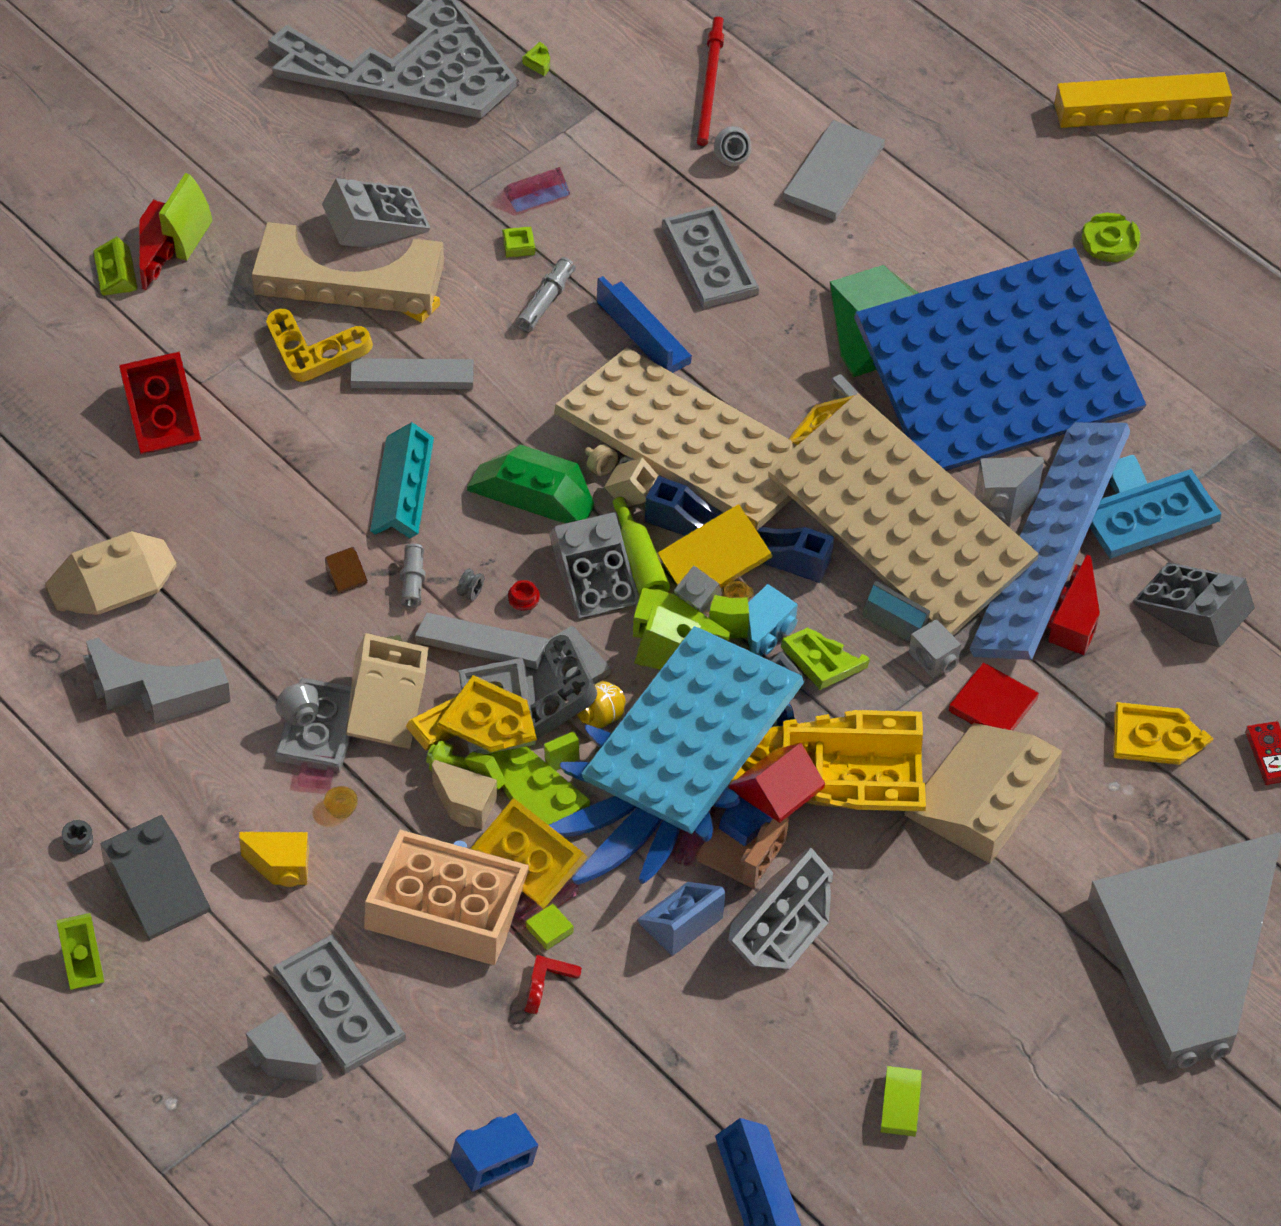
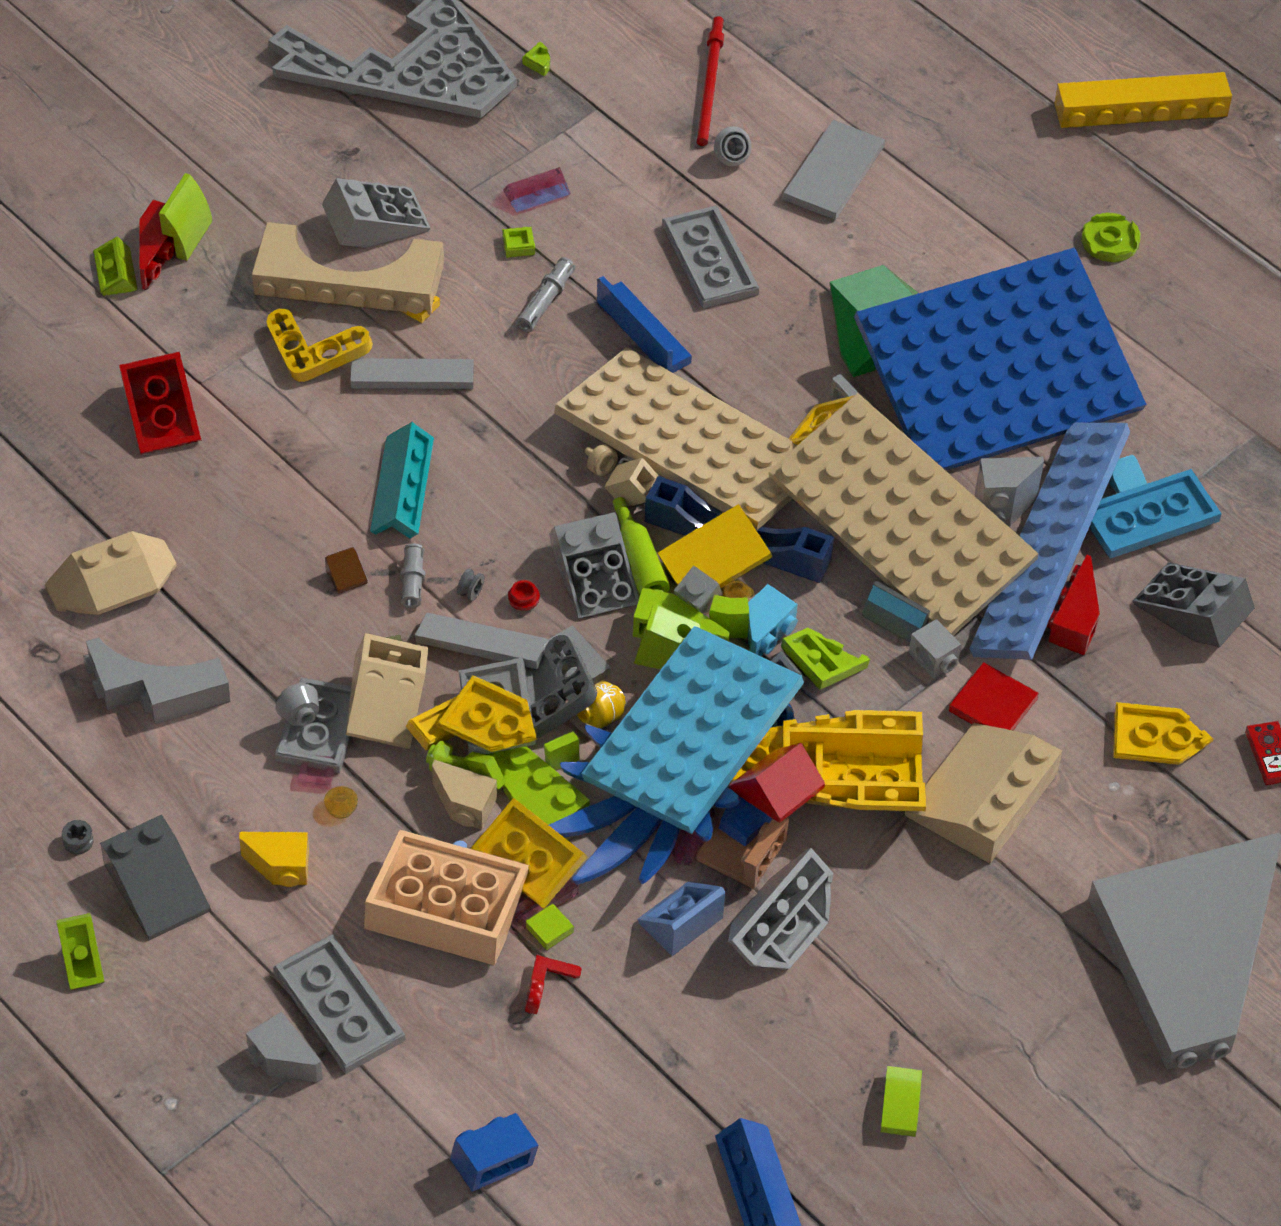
(535, 484): green wedge -> none

